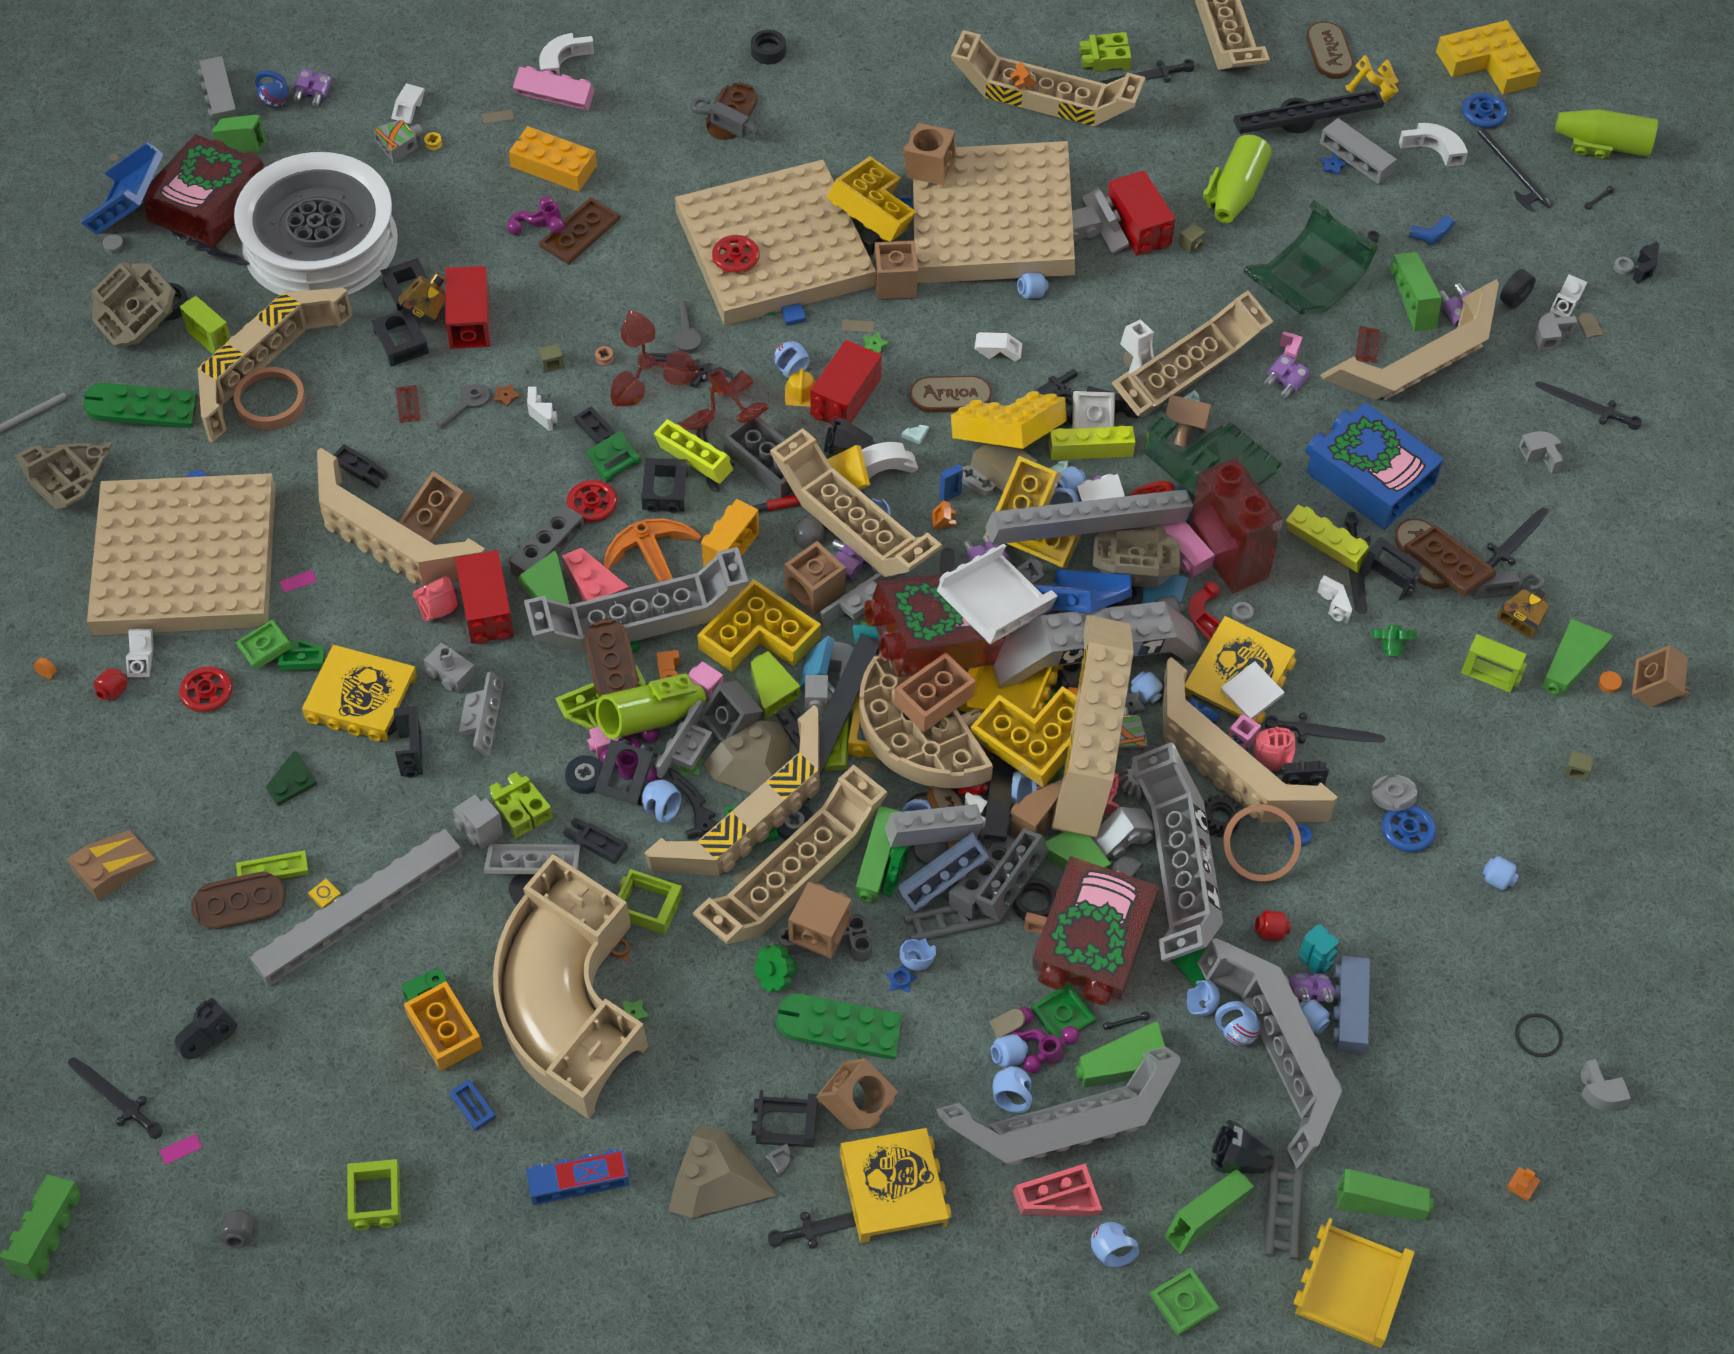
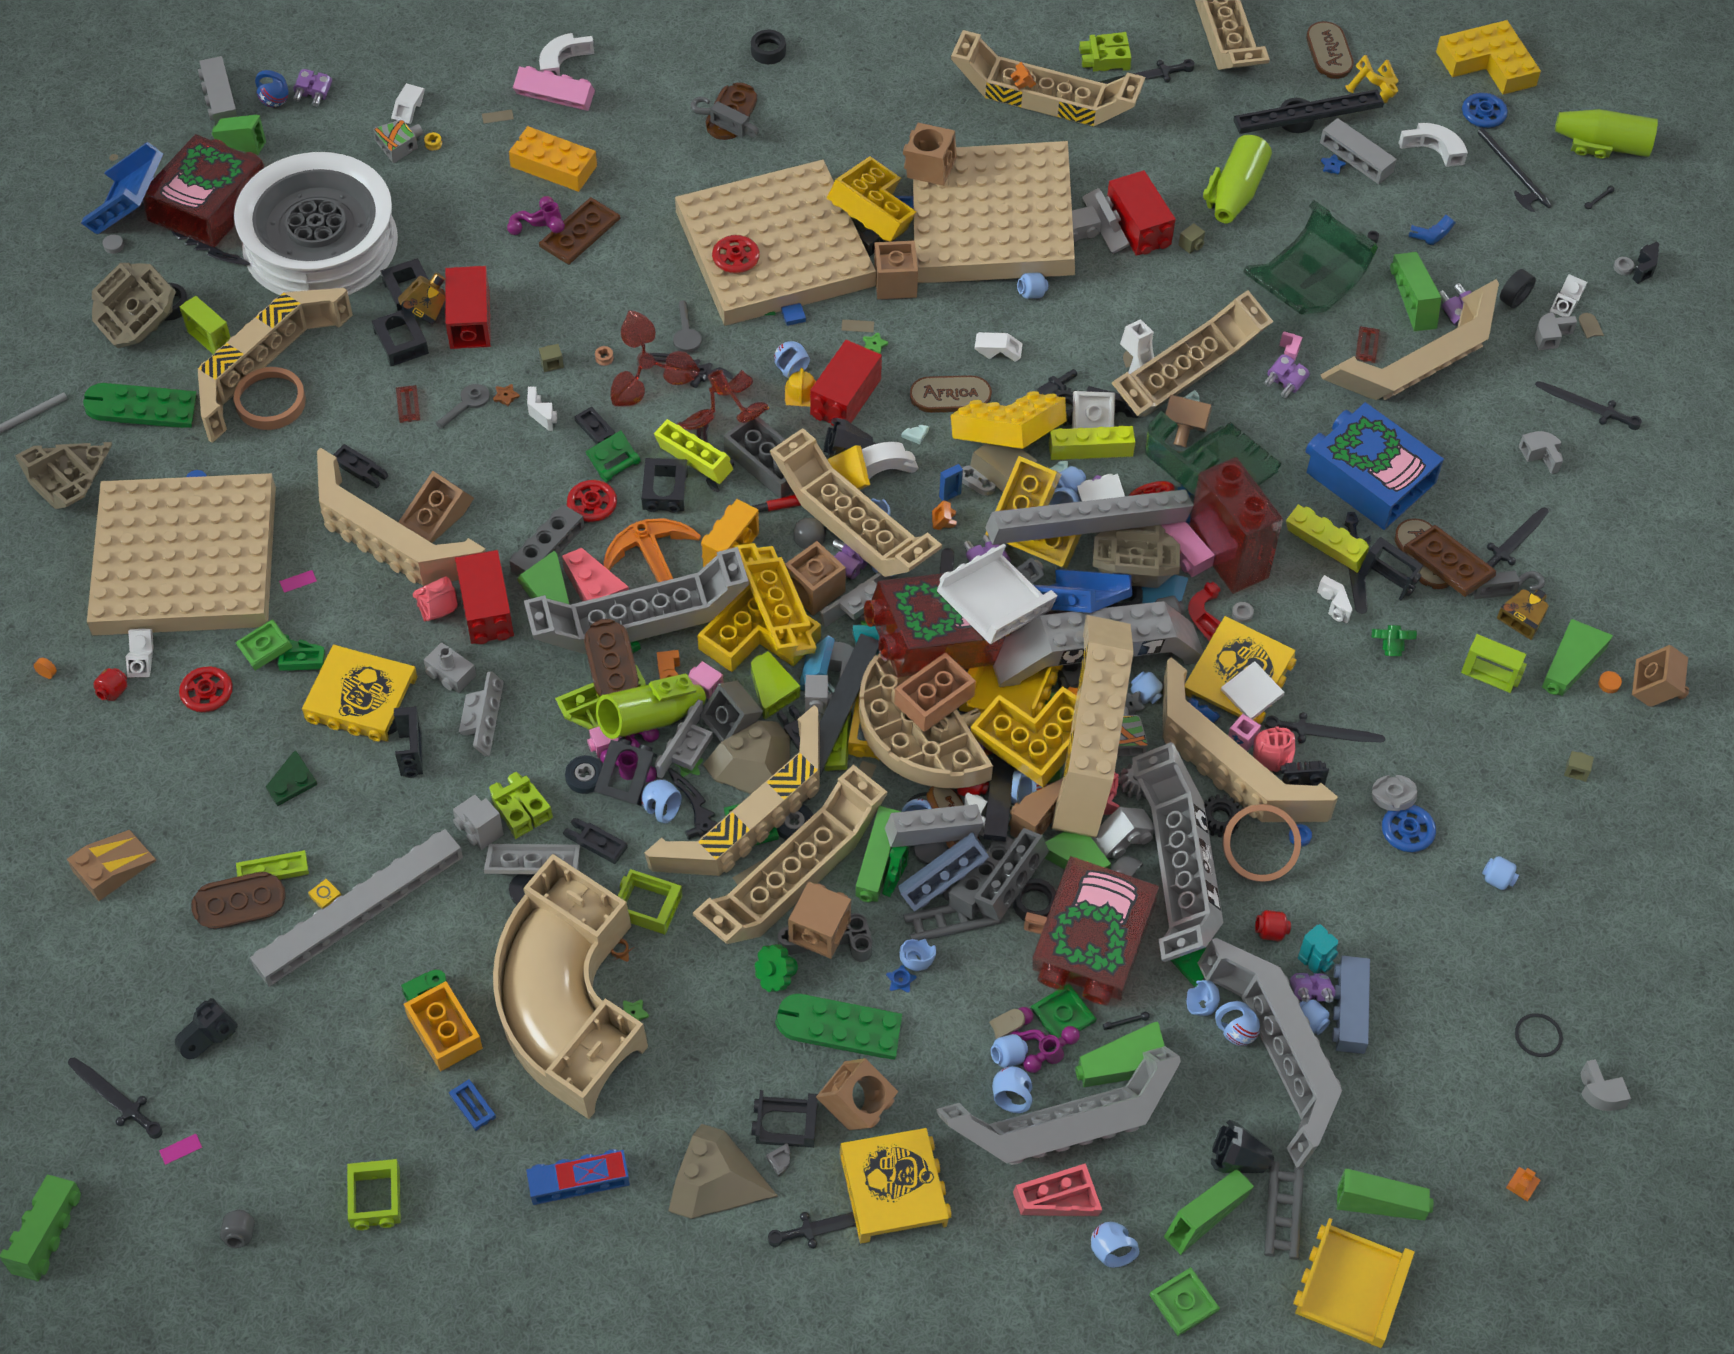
(777, 600): none -> yellow slope

